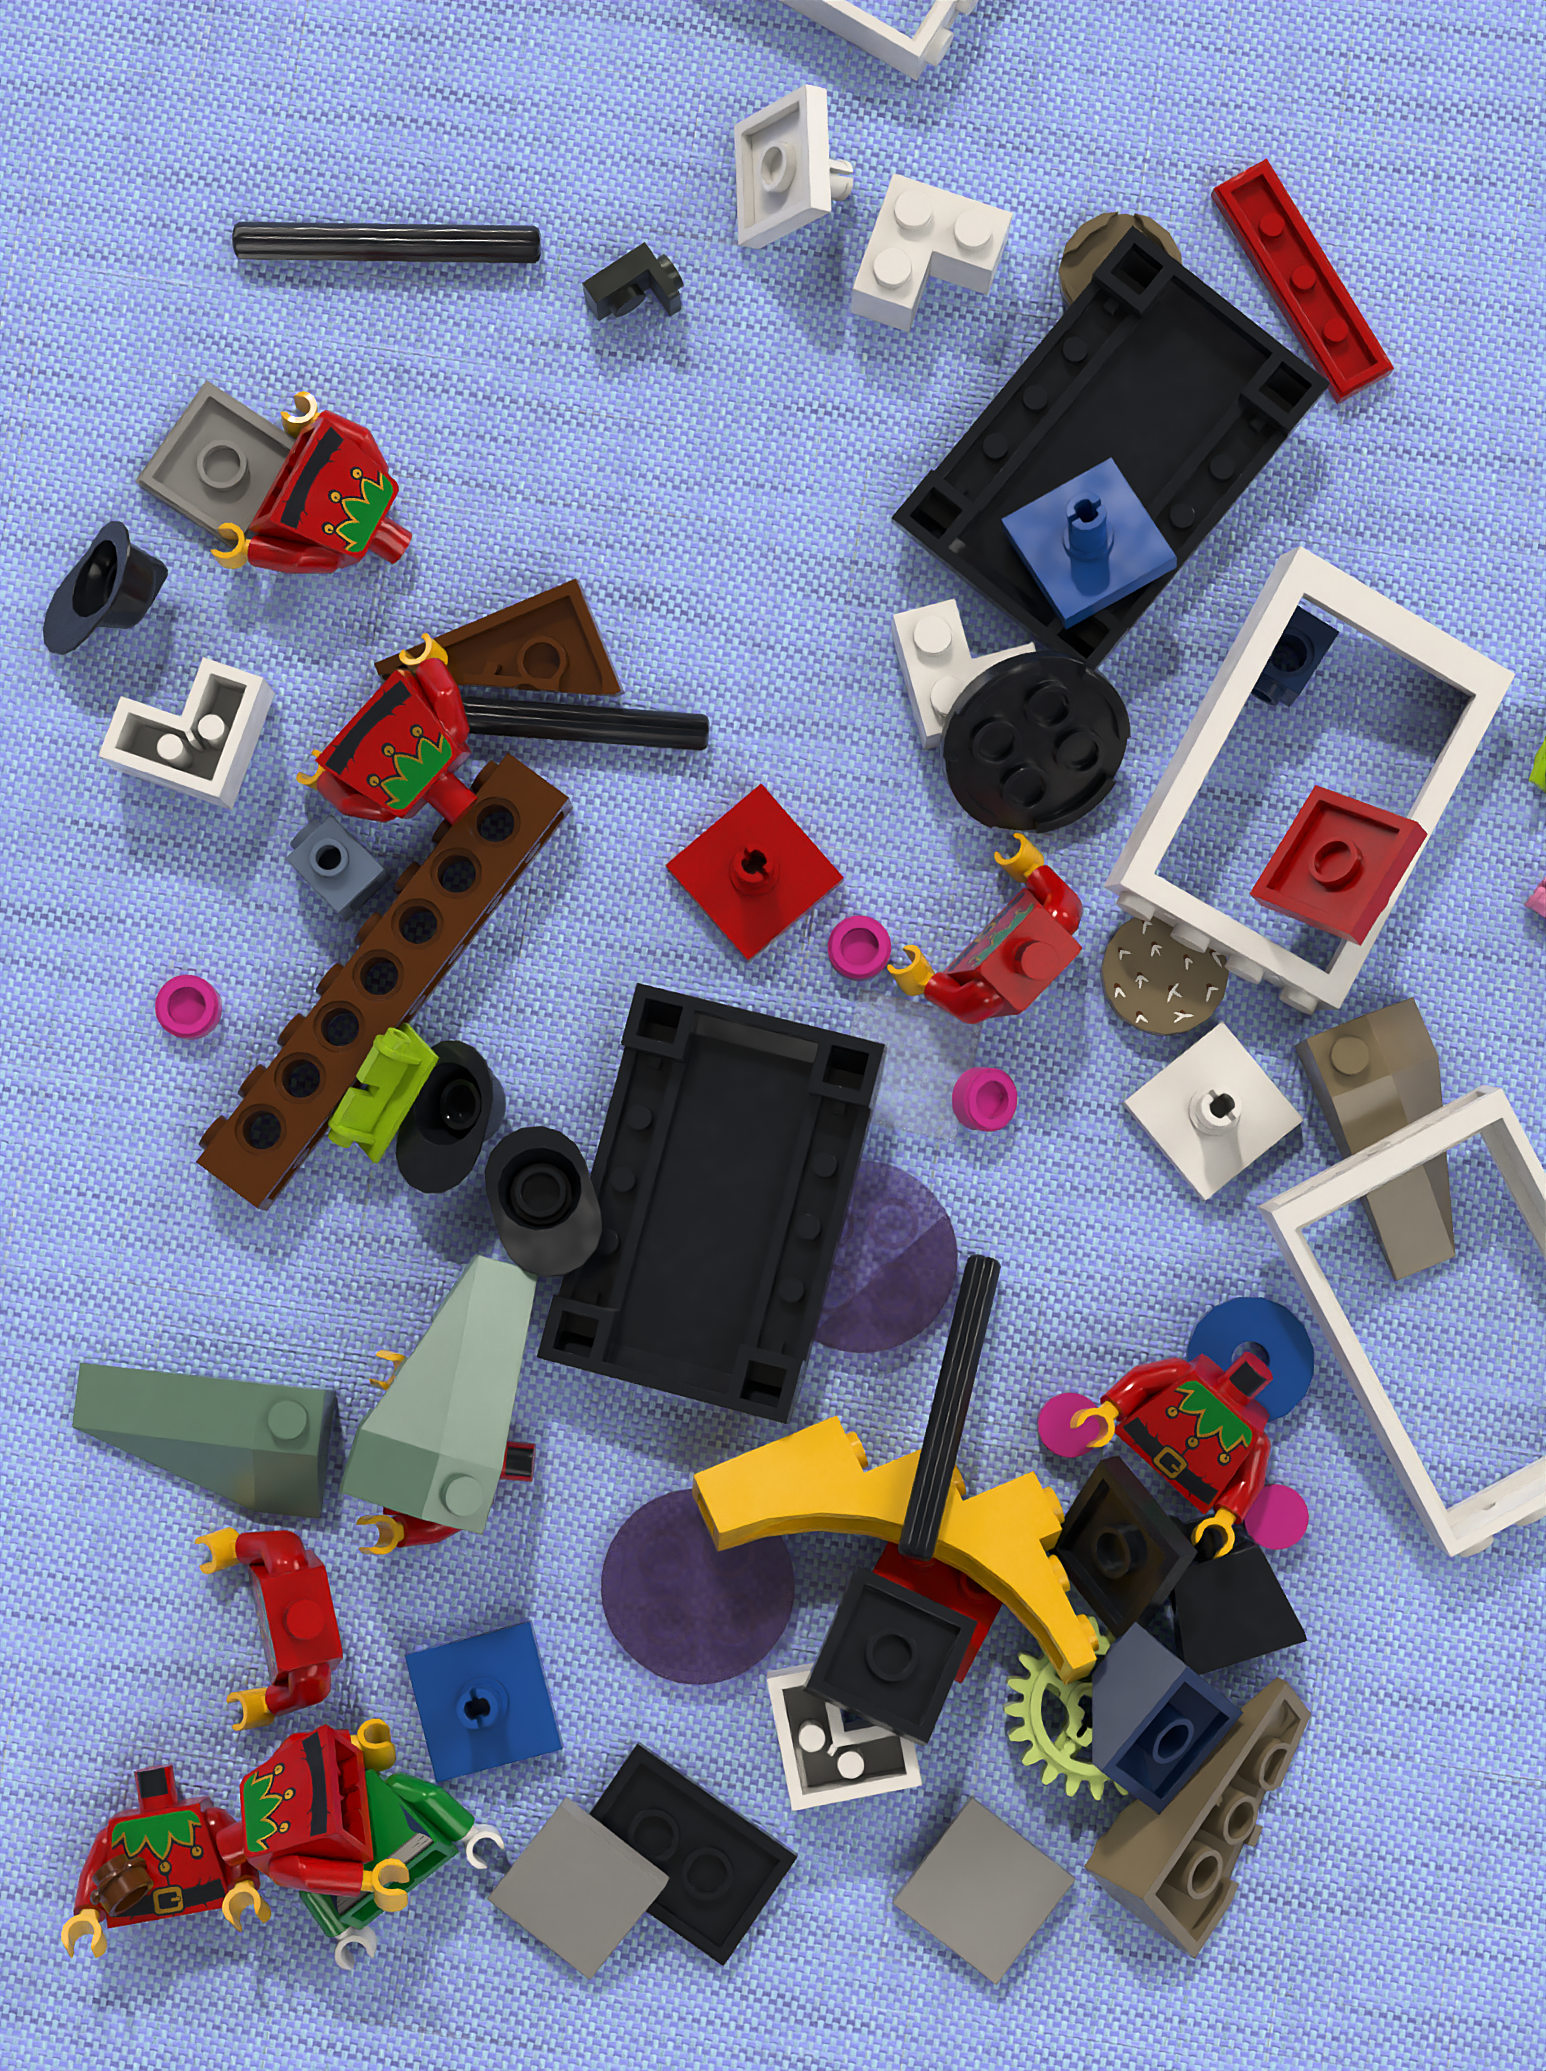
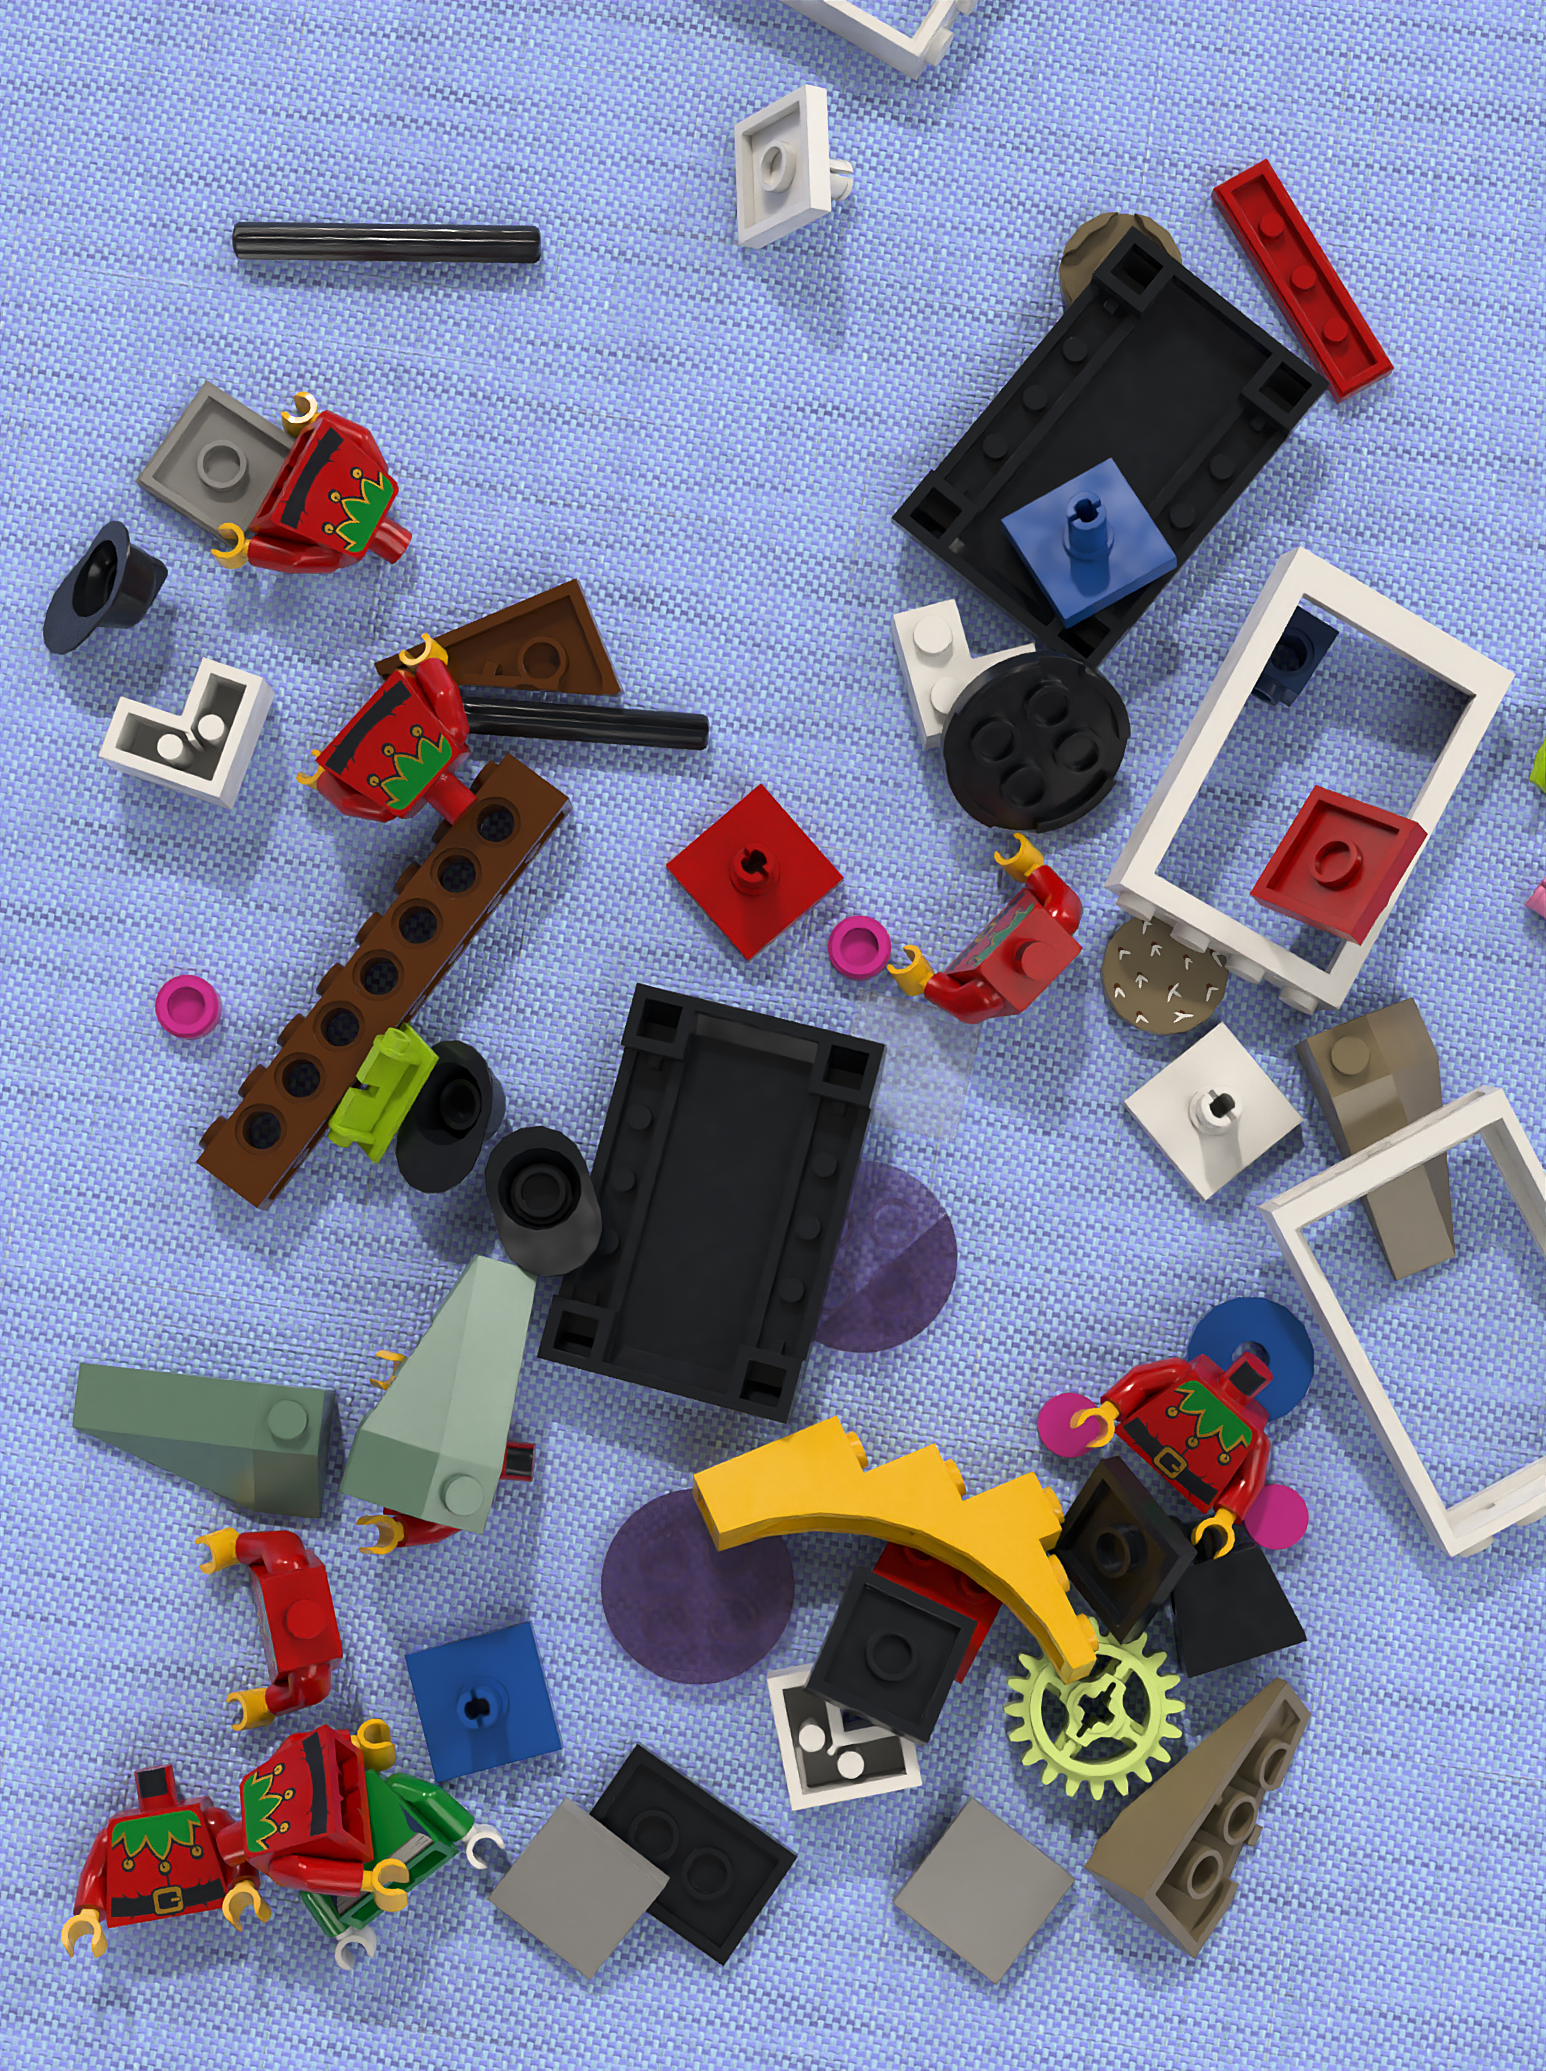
(121, 1884): reddish brown plate -> none
(336, 866): sand blue brick -> none
(623, 283): pearl dark grey bracket -> none
(921, 236): white brick -> none
(949, 1408): black axle -> none
(984, 1099): dark pink tile -> none
(1153, 1718): dark blue slope -> none

